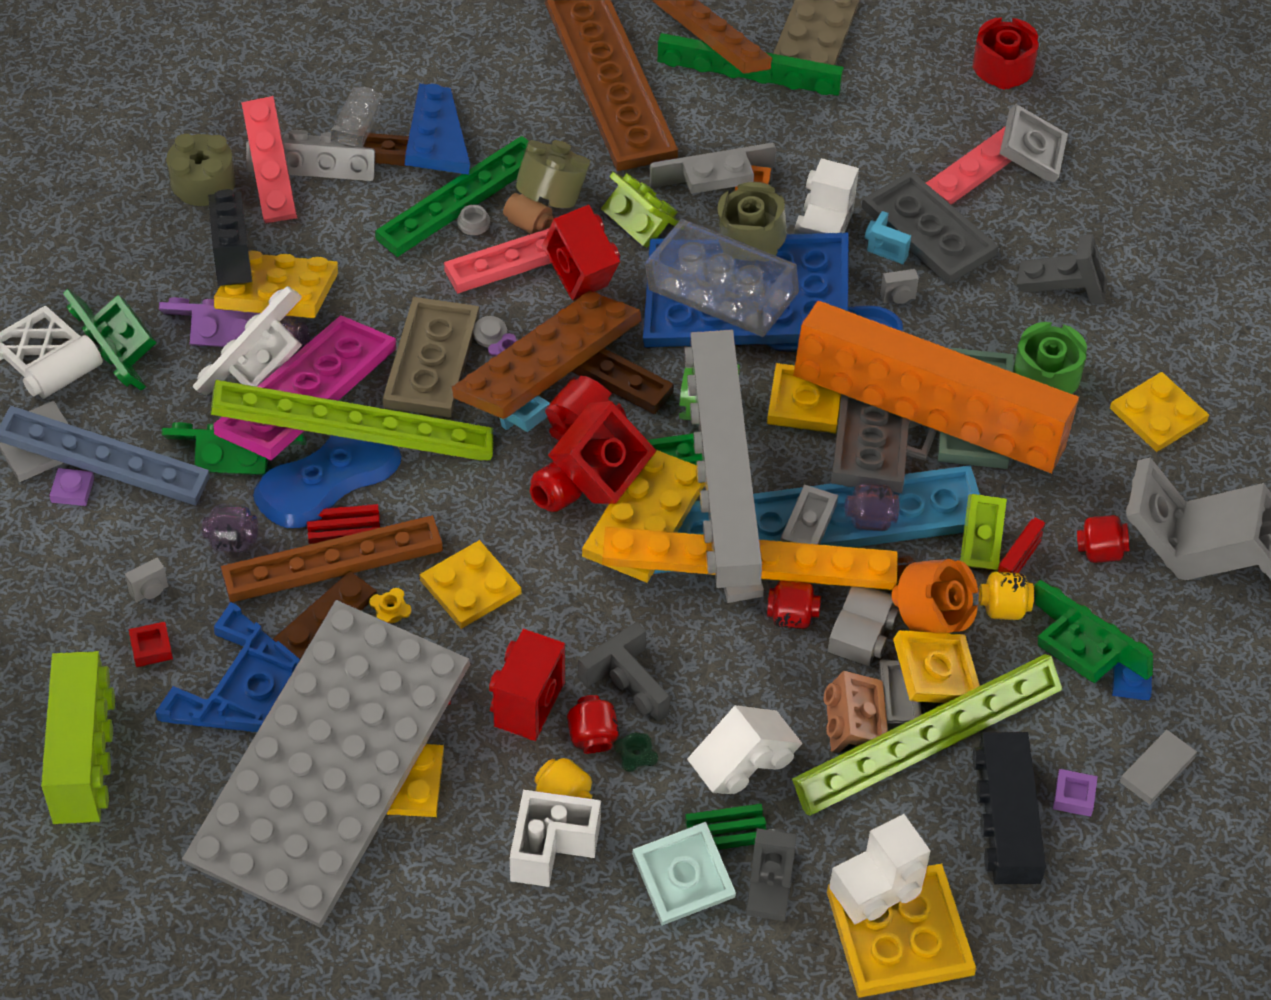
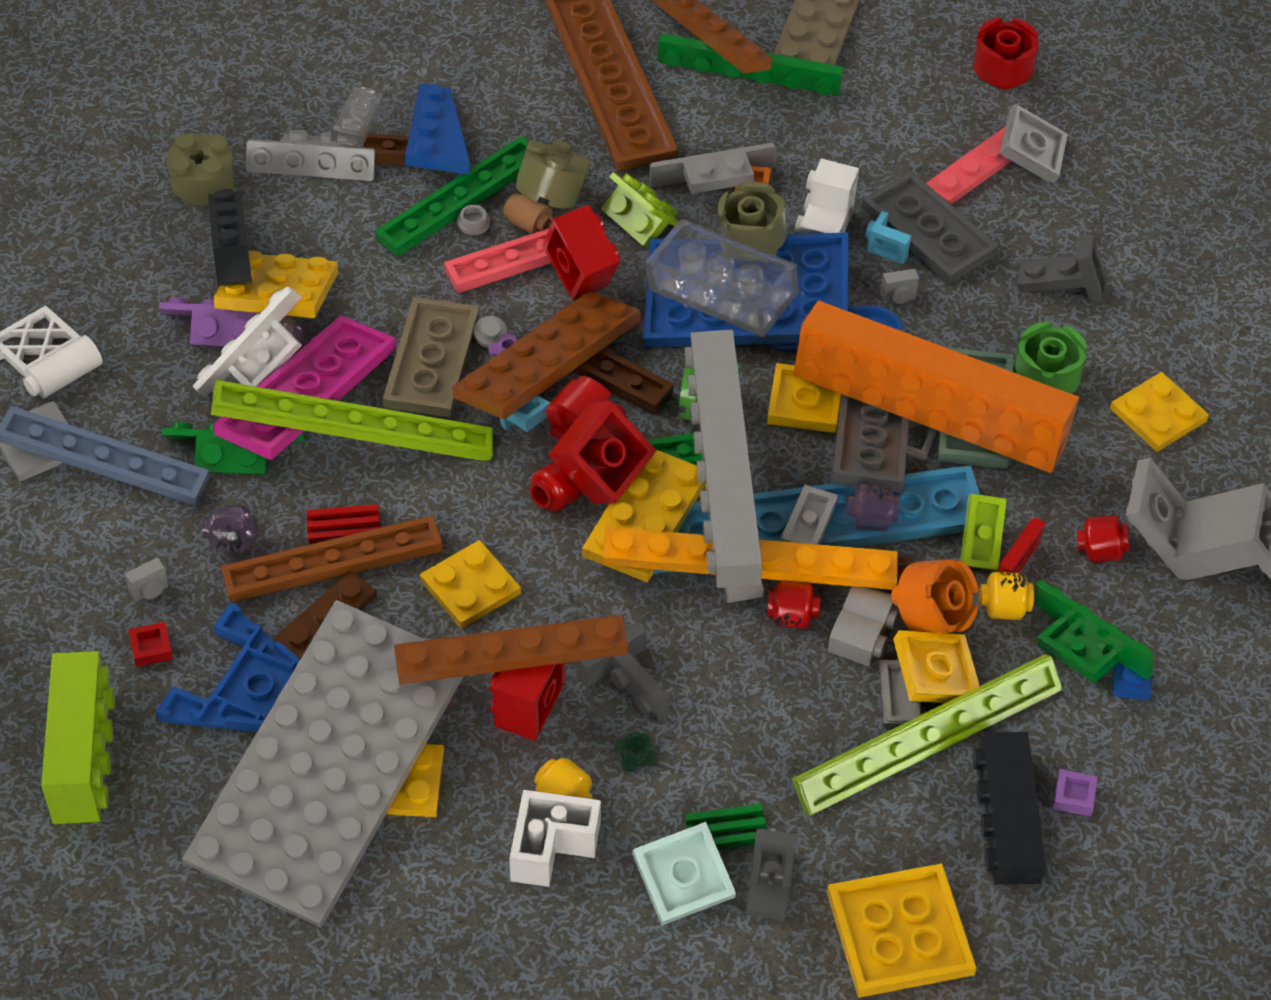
(71, 487): medium lavender plate -> none
(118, 332): green bracket -> none
(269, 160): coral plate -> none
(305, 487): blue plate -> none
(391, 614): yellow plate -> none
(510, 649): none -> dark orange plate
(593, 724): red head -> none
(742, 744): white brick -> none
(854, 710): nougat bracket -> none
(883, 874): white brick -> none
(1158, 767): light grey tile -> none

